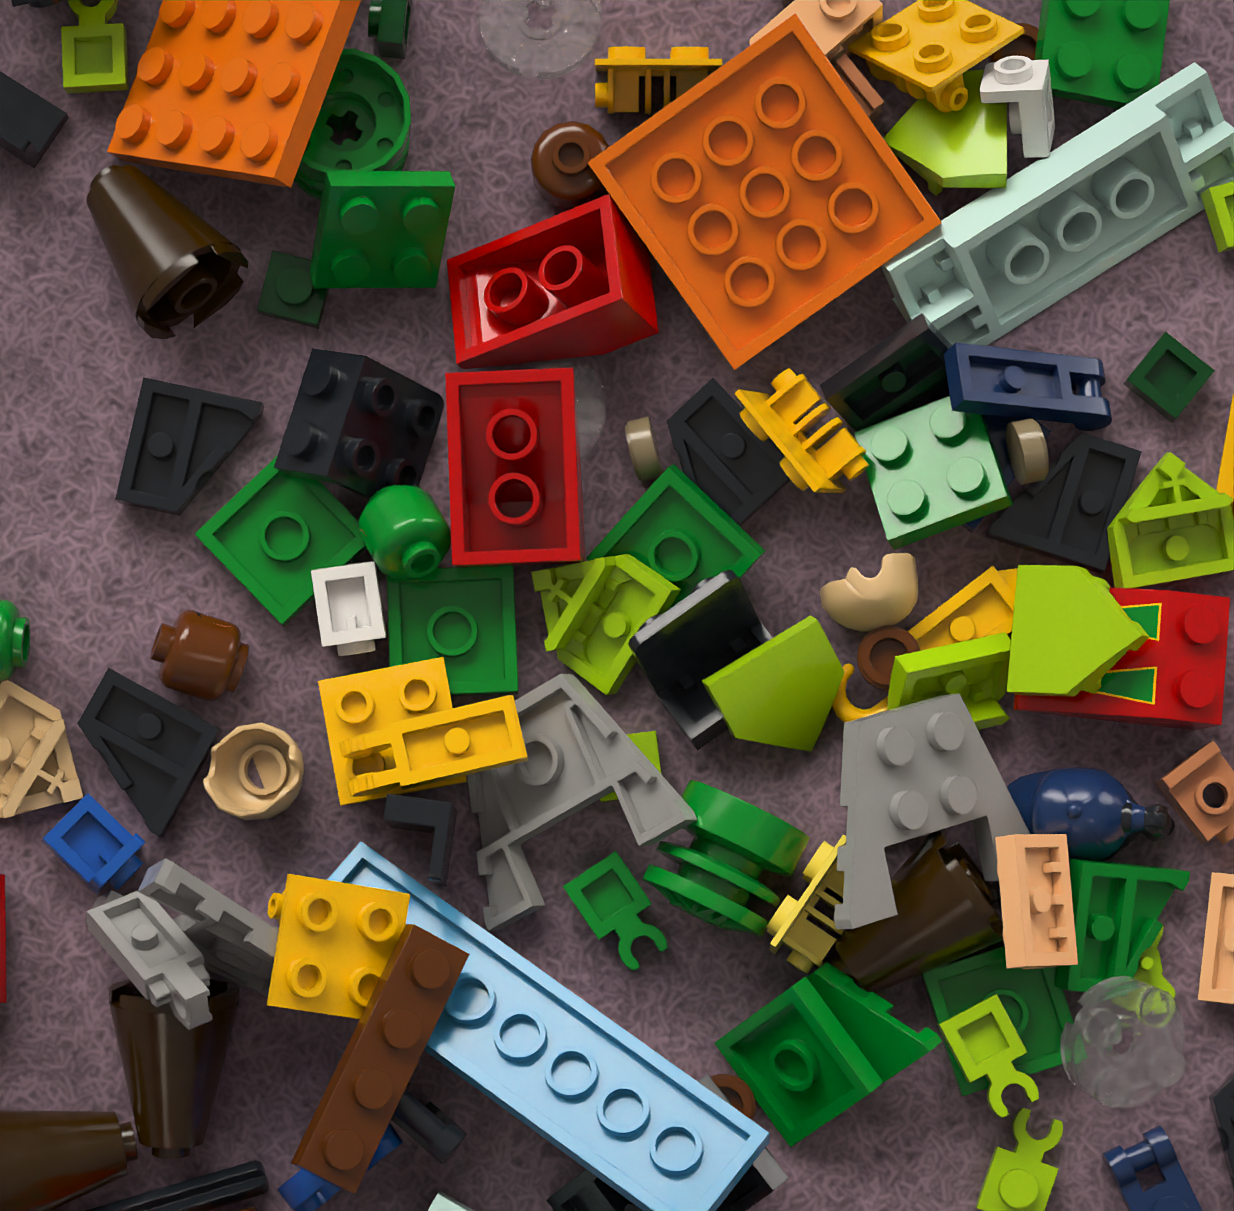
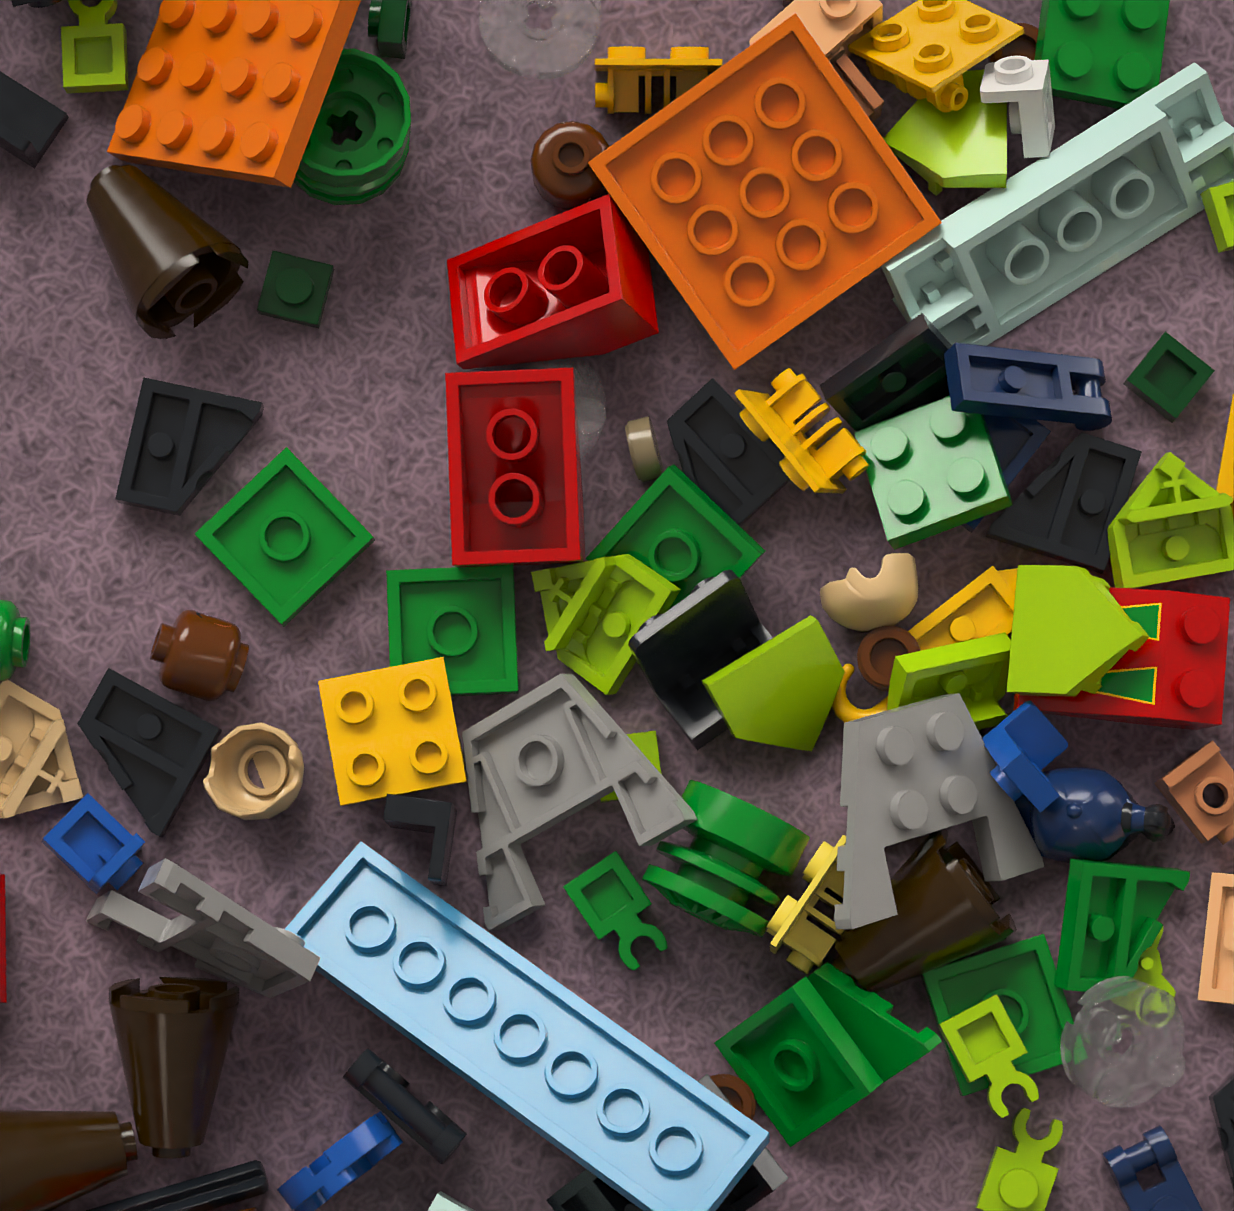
(154, 955): light grey hinge -> none
(332, 944): yellow hinge -> none
(349, 607): white bracket -> none
(359, 425): black bracket -> none
(380, 1058): reddish brown plate -> none
(381, 229): green plate -> none
(404, 531): green head -> none
(440, 746): yellow hinge -> none
(1022, 748): none -> blue bracket
(1027, 451): dark tan tile -> none
(1036, 900): light nougat bracket -> none

